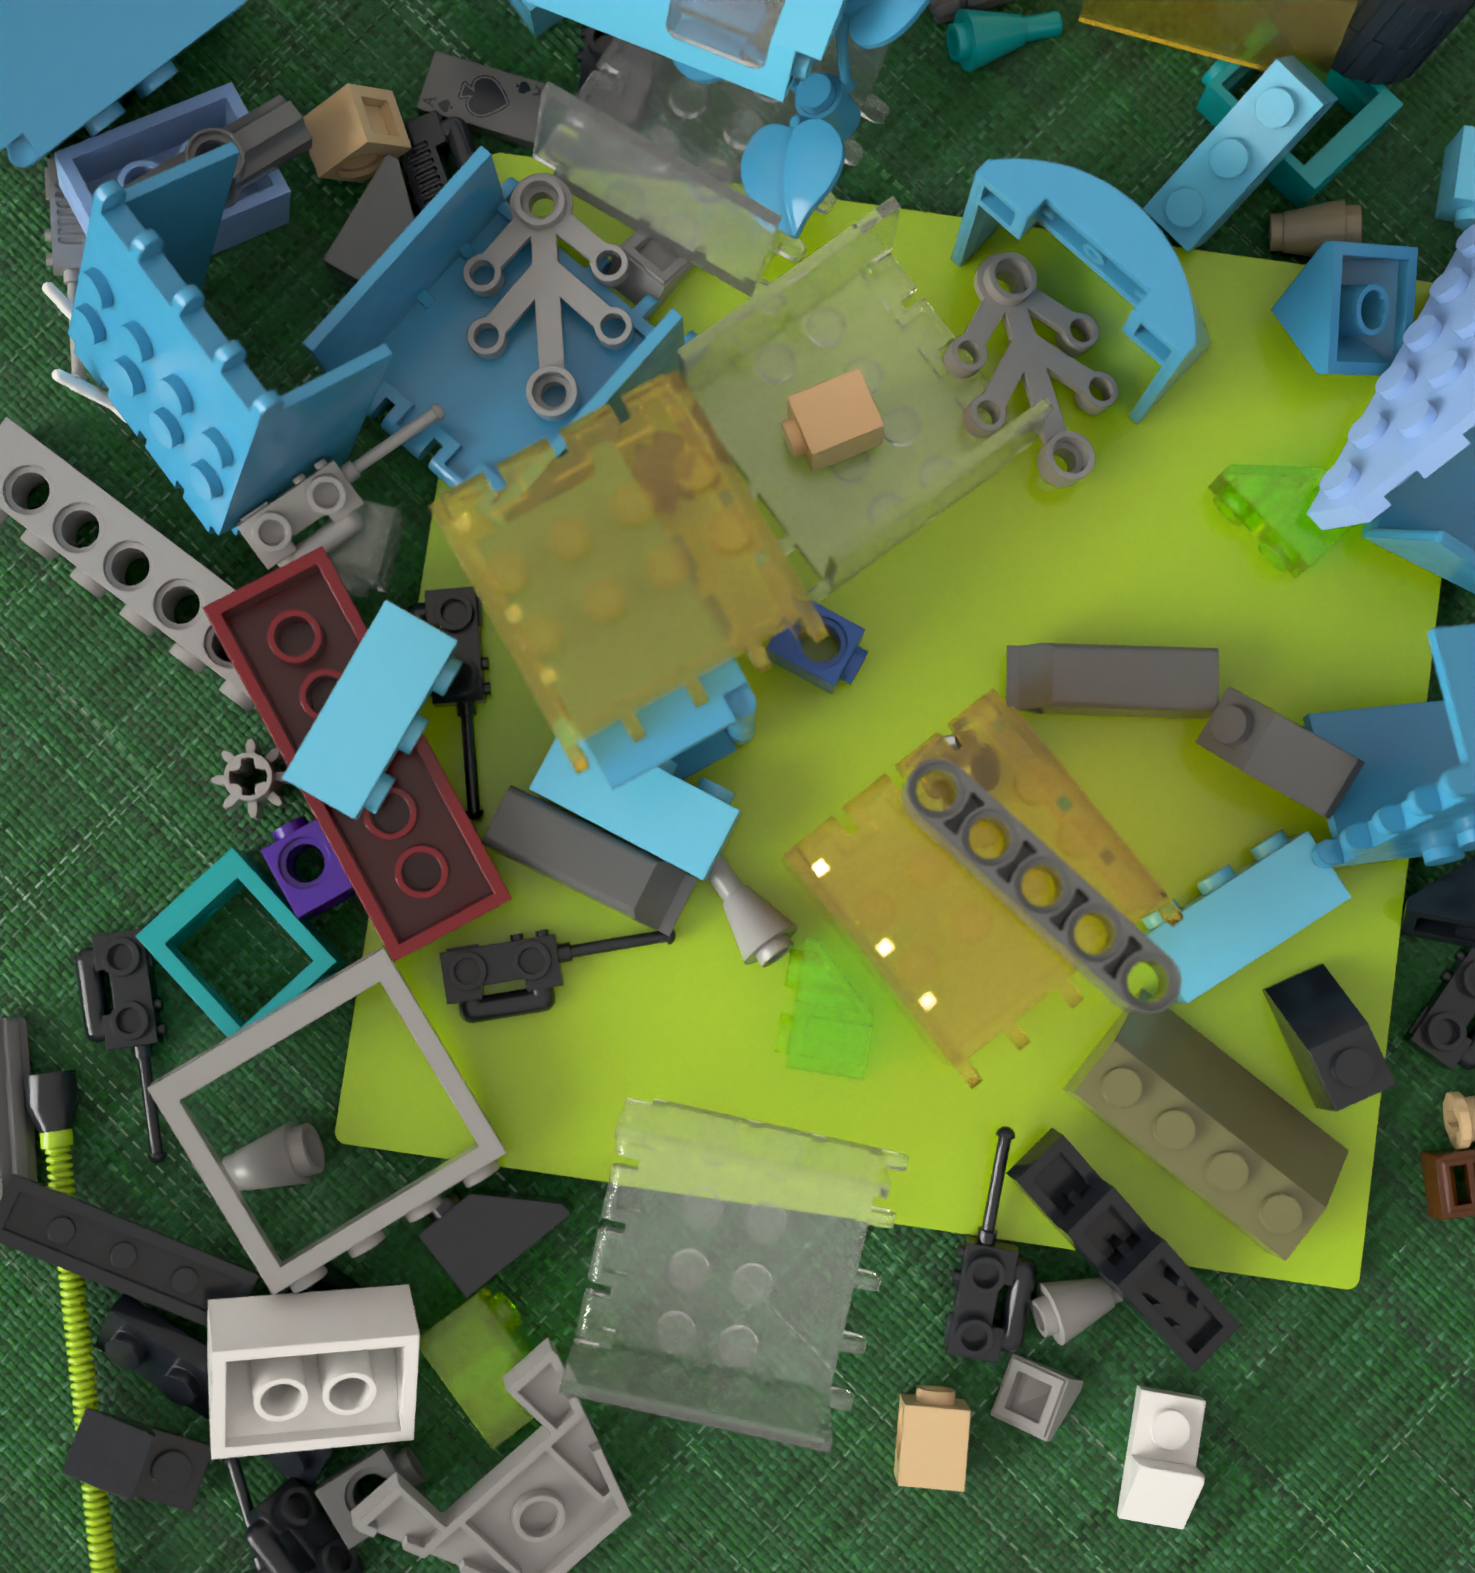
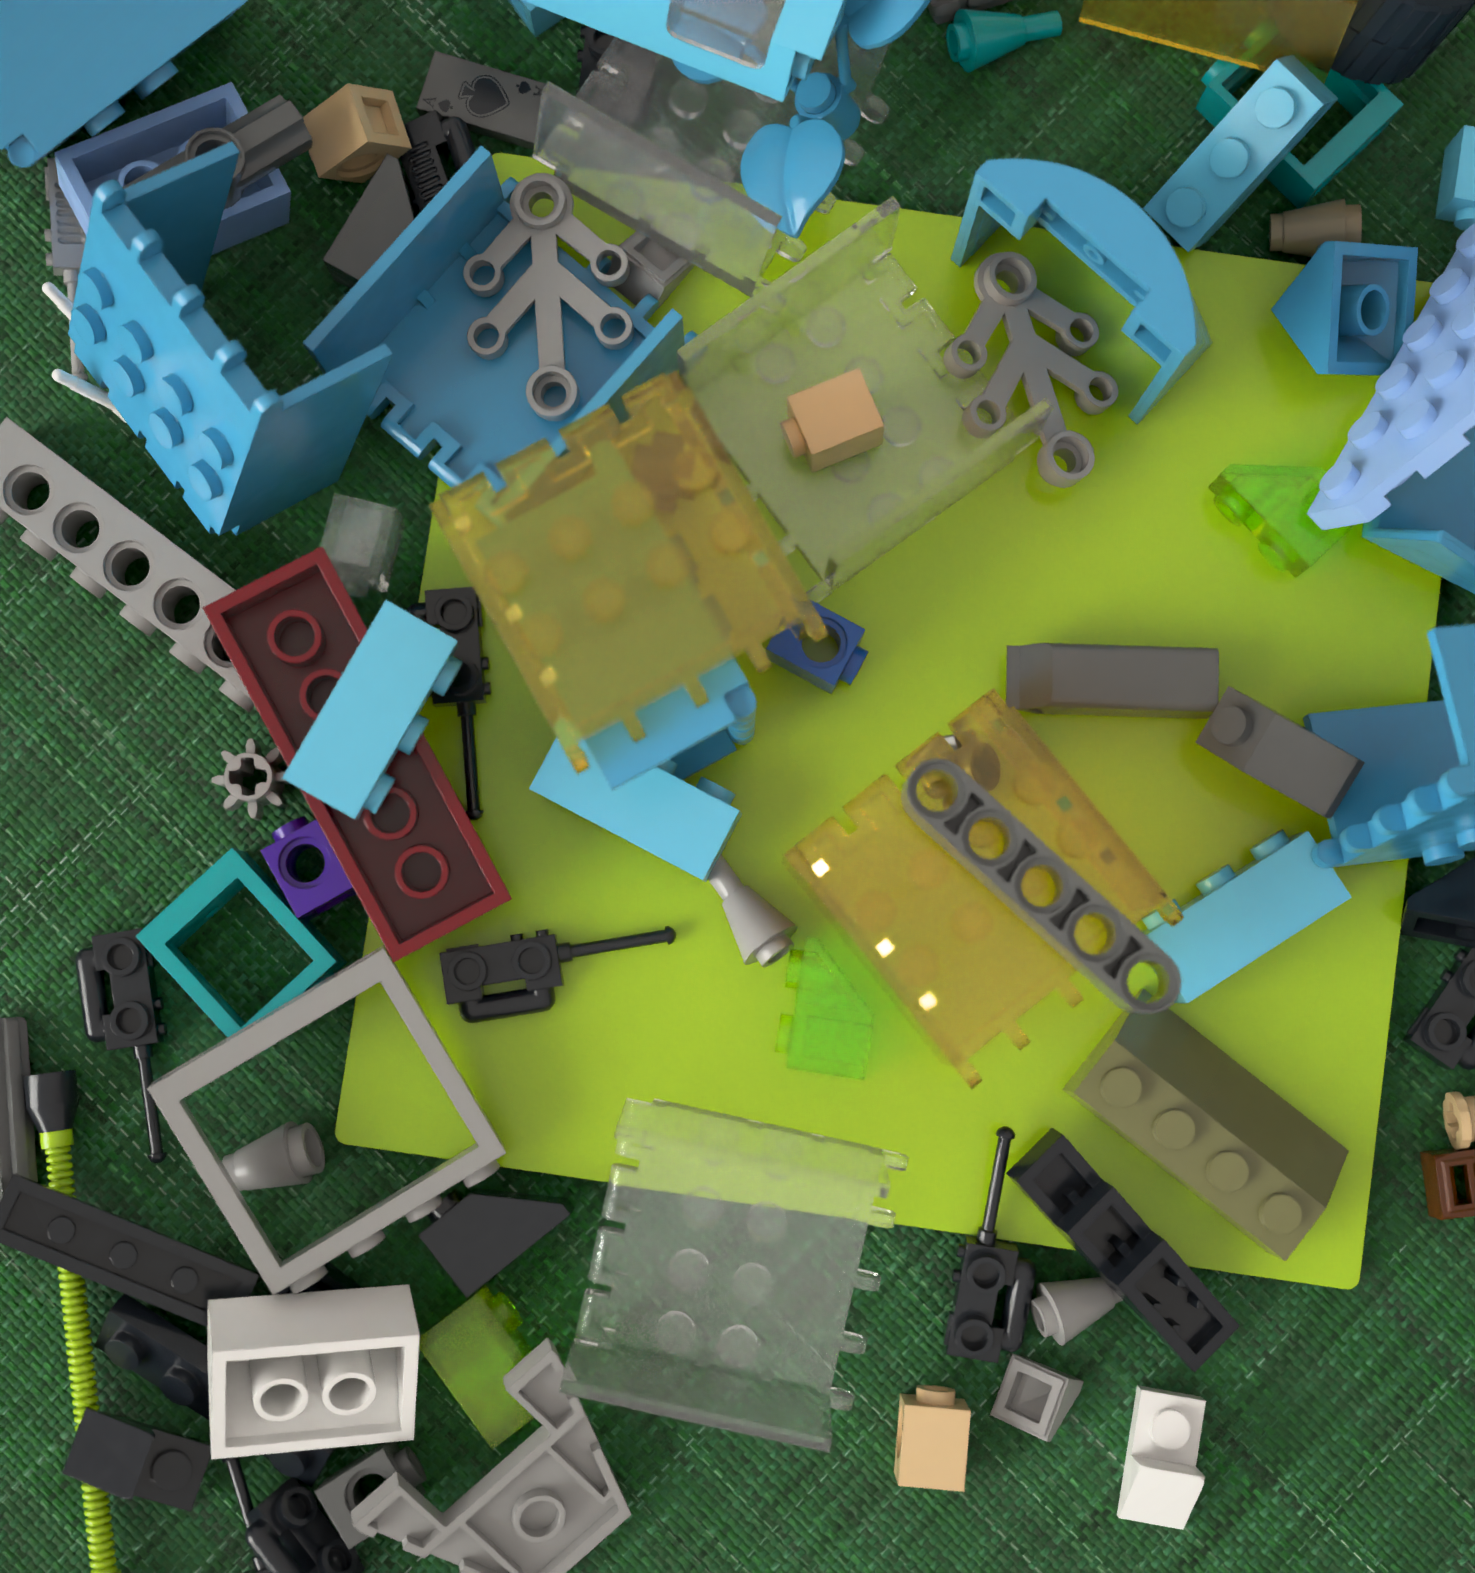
(319, 494): light grey piece -> none
(589, 860): dark grey piece -> none
(1328, 1039): black slope -> none

